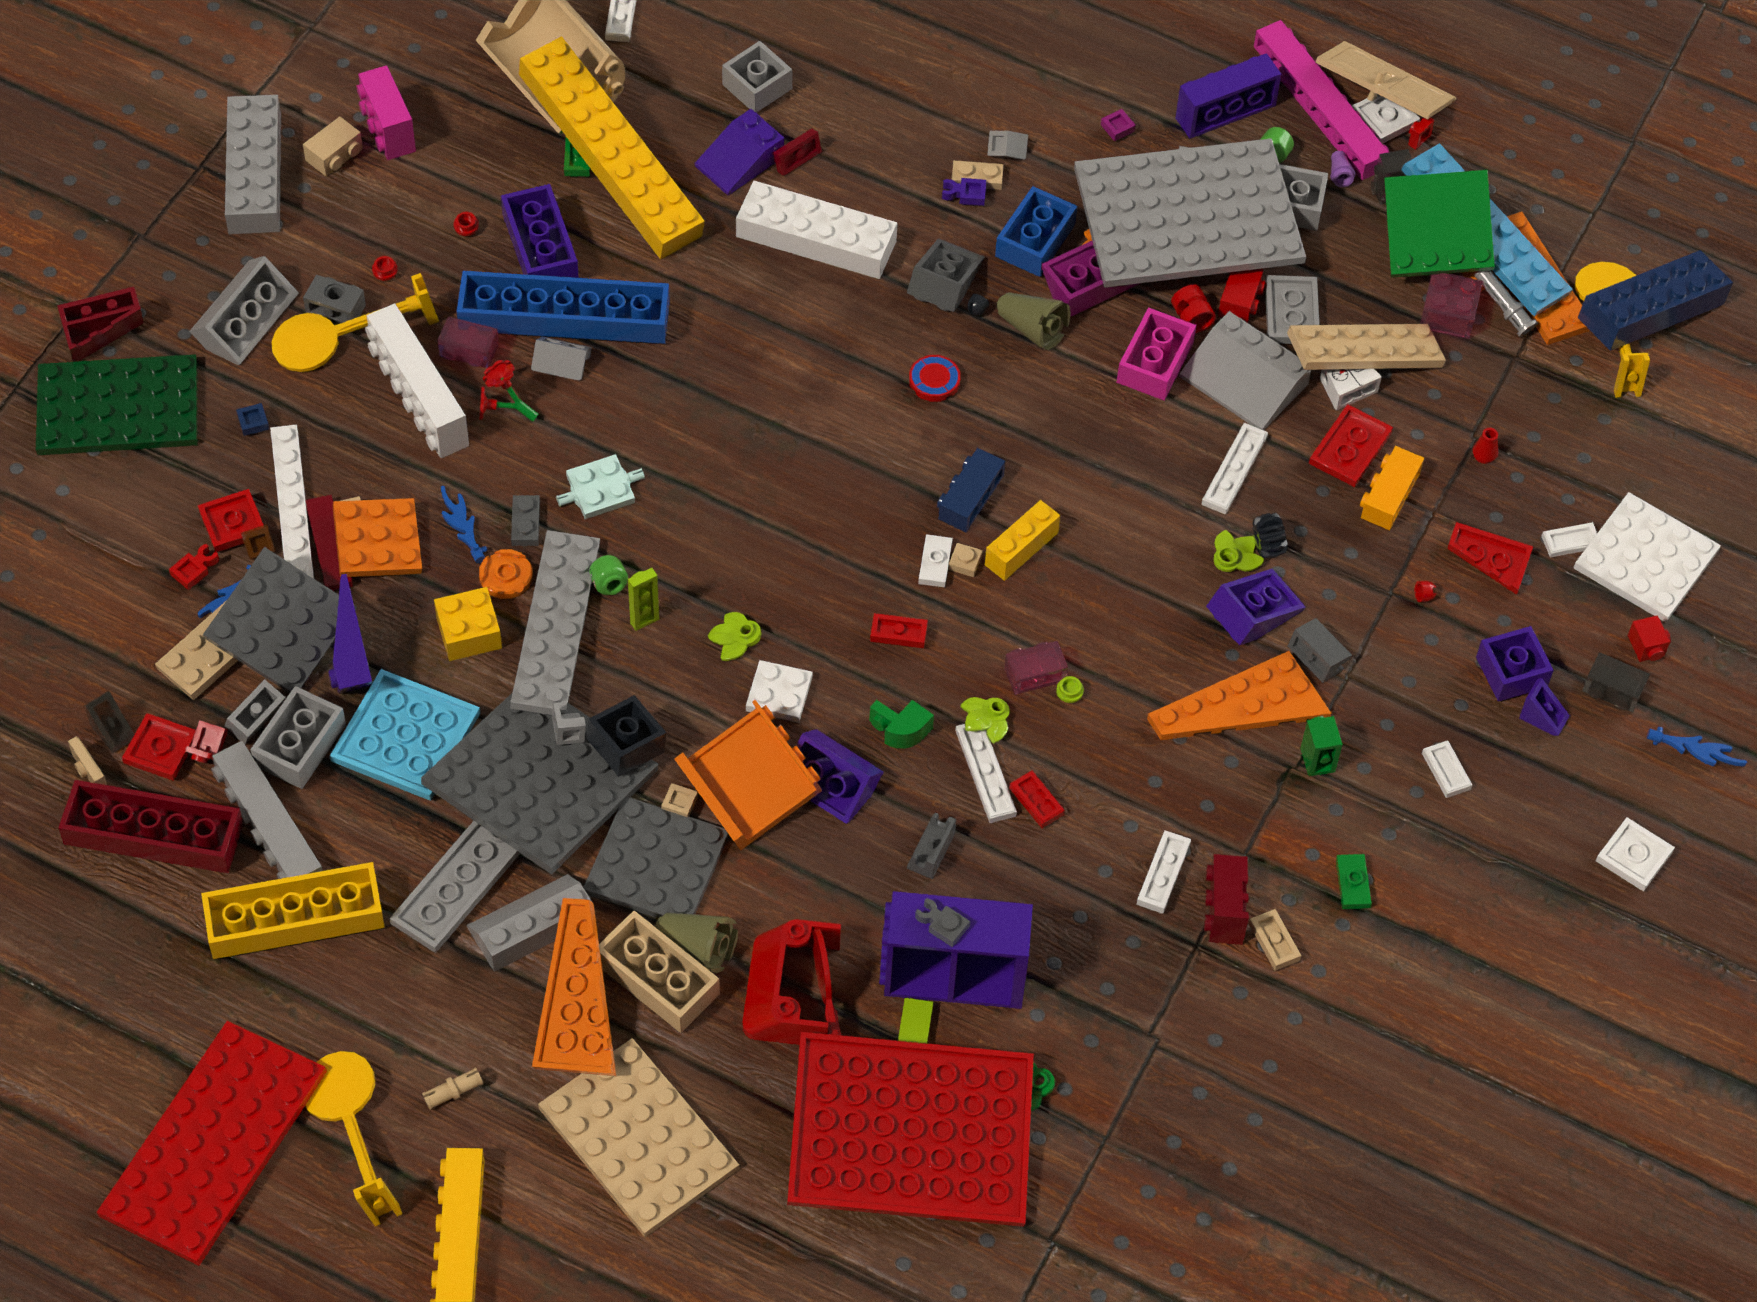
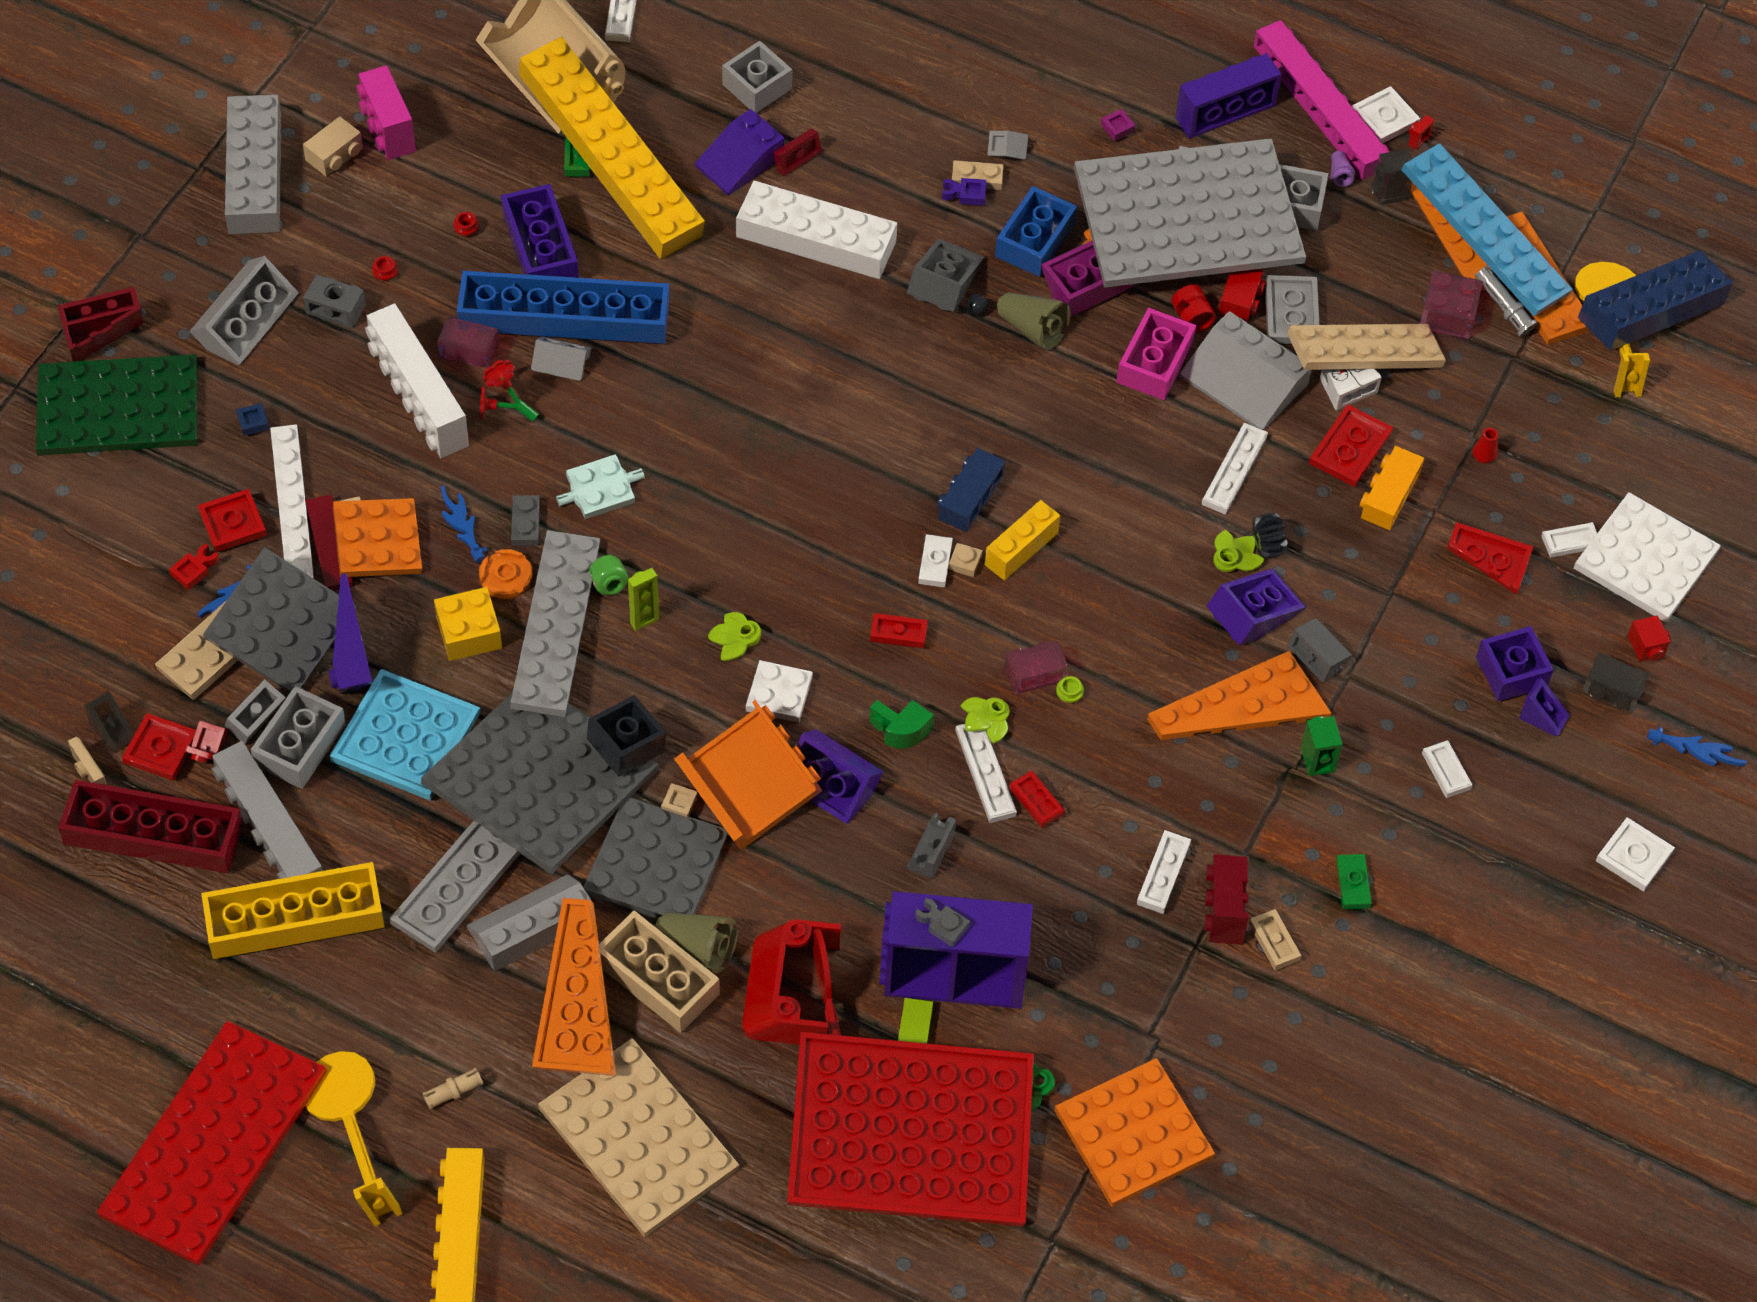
(256, 540): reddish brown tile -> none
(312, 339): yellow piece -> none
(567, 727): light grey panel -> none
(934, 378): tile -> none
(1134, 1132): none -> orange plate
(1281, 140): bright green head -> none
(1385, 80): tan door -> none
(1424, 591): red hinge -> none
(1439, 223): green plate -> none

